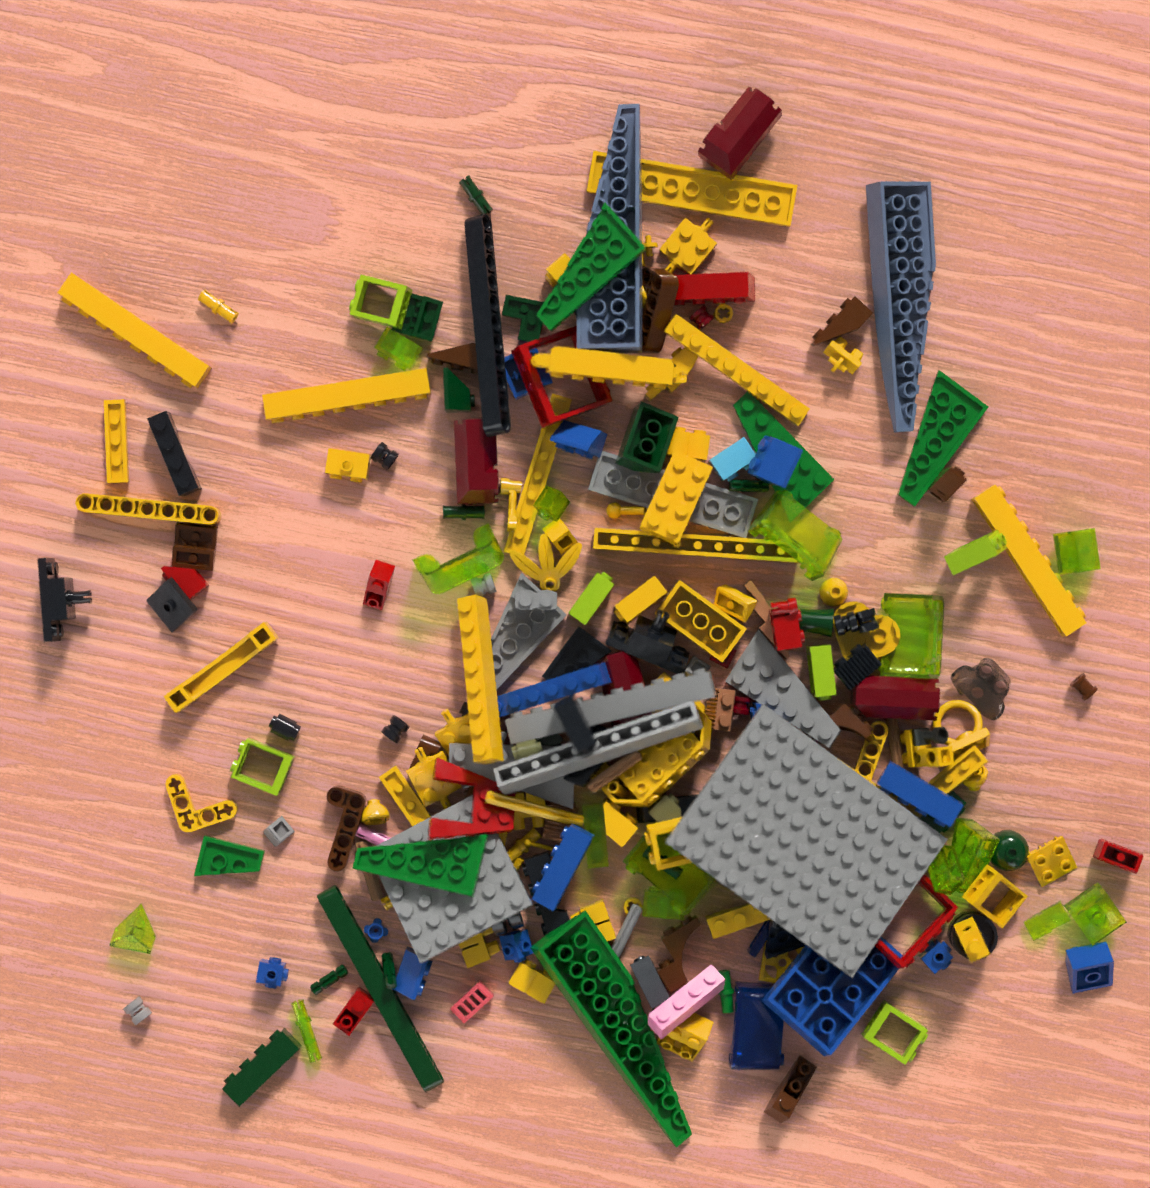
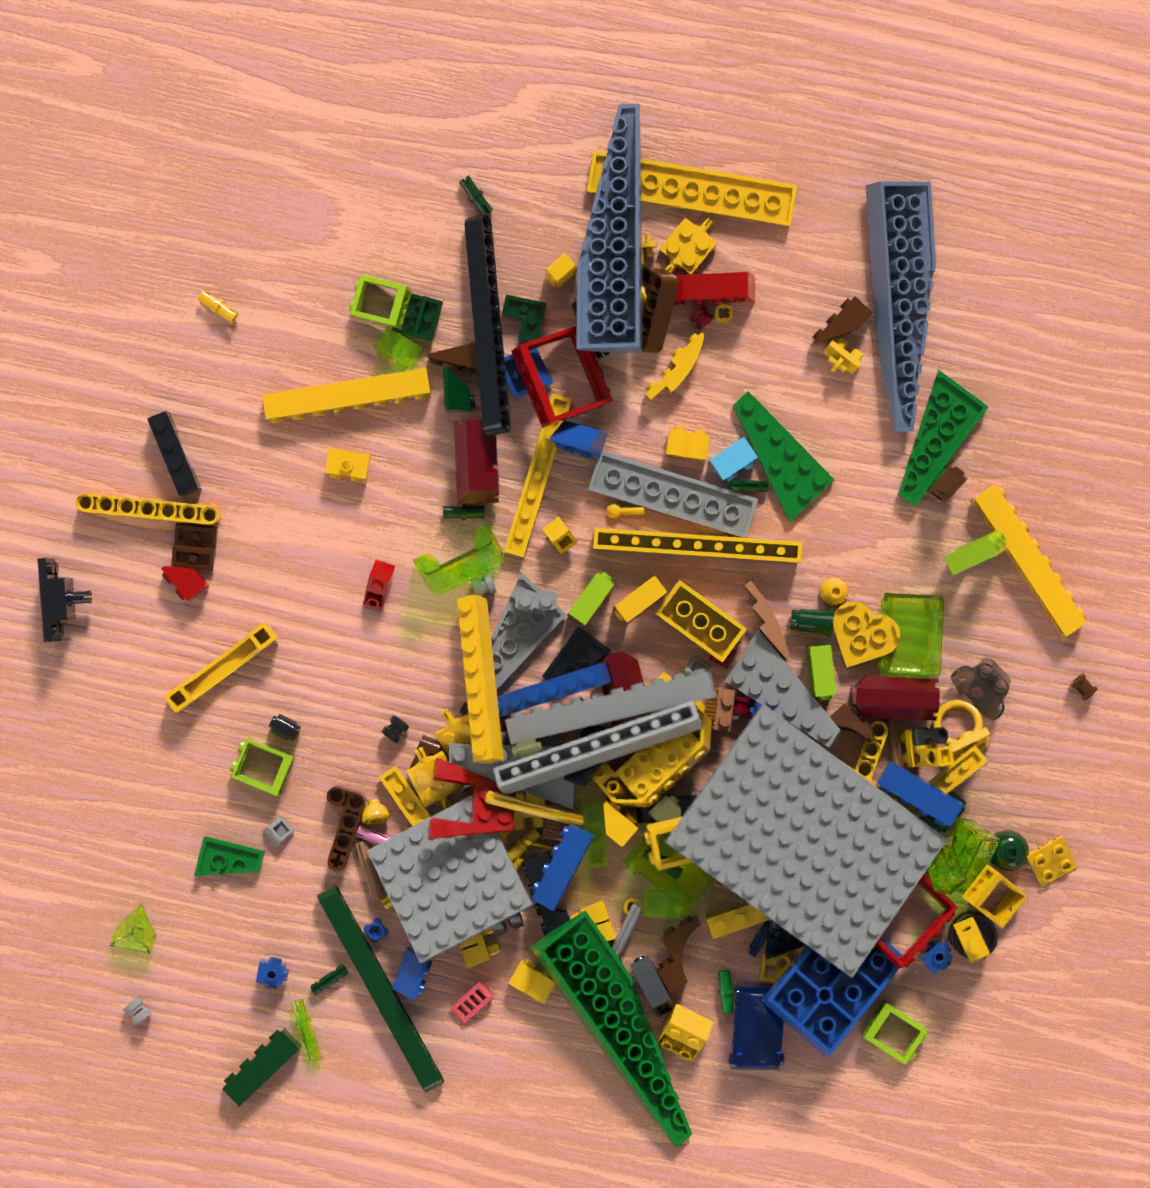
(116, 441): yellow plate -> none
(137, 332): yellow brick -> none
(171, 604): black plate -> none
(196, 815): yellow beam -> none
(353, 1011): red slope -> none
(380, 453): black wheel -> none
(389, 970): dark green axle -> none
(438, 864): green wing -> none
(511, 489): yellow brick -> none
(516, 945): blue brick -> none
(548, 572): yellow plant -> none
(551, 504): clear neon green brick -> none
(575, 723): black slope -> none
(597, 260): green wing -> none
(609, 366): yellow hinge -> none
(614, 771): medium nougat axle -> none
(646, 439): dark green slope -> none
(650, 642): black brick -> none
(675, 497): yellow brick -> none
(686, 1001): bright pink brick -> none
(734, 602): yellow slope -> none
(736, 370): yellow plate -> none
(740, 132): dark red brick -> none
(774, 461): blue slope -> none
(785, 625): red hinge -> none
(790, 1090): reddish brown slope -> none
(798, 533): clear neon green windscreen -> none
(846, 623): black wheel -> none
(856, 666): black brick -> none
(866, 615): black wheel -> none
(977, 779): yellow brick -> none
(1046, 920): clear neon green slope -> none
(1076, 551): clear neon green slope -> none
(1089, 967): blue slope -> none
(1095, 913): clear neon green slope -> none
(1118, 856): red brick -> none

